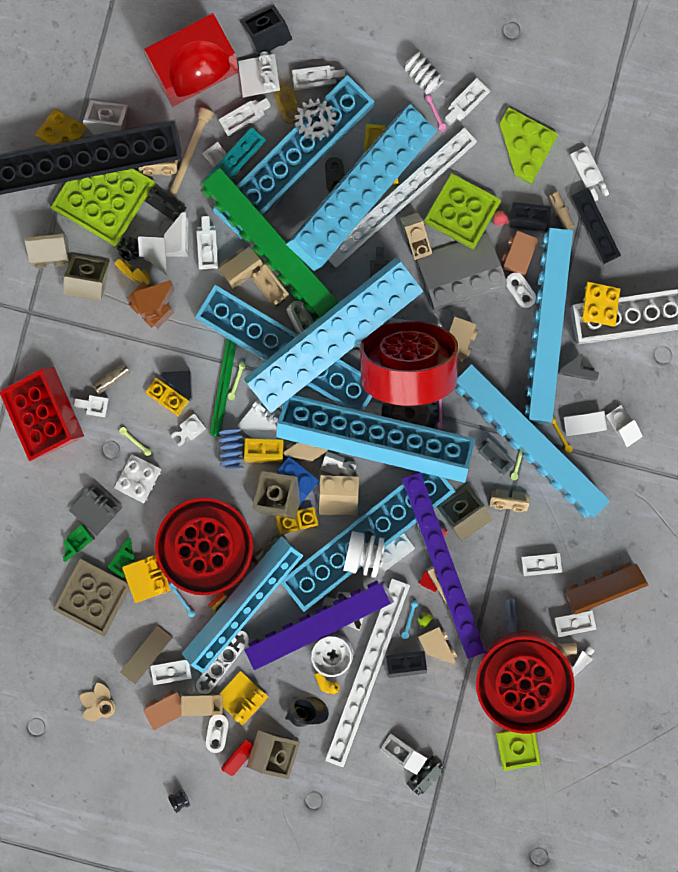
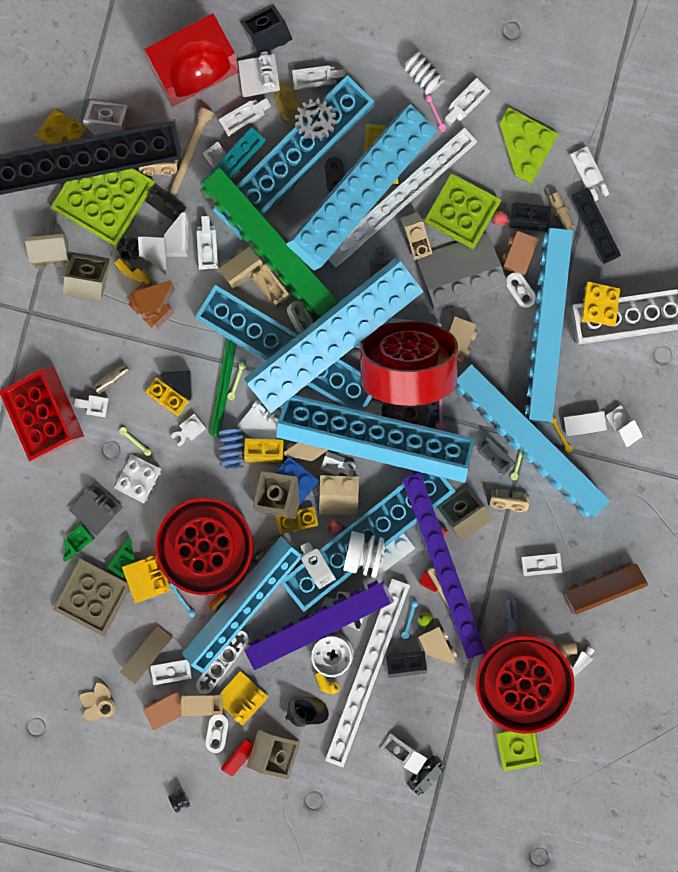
(320, 571): none -> white torso
(335, 527): none -> coral hinge
(573, 370): dark grey slope -> none
(575, 623): white plate -> none

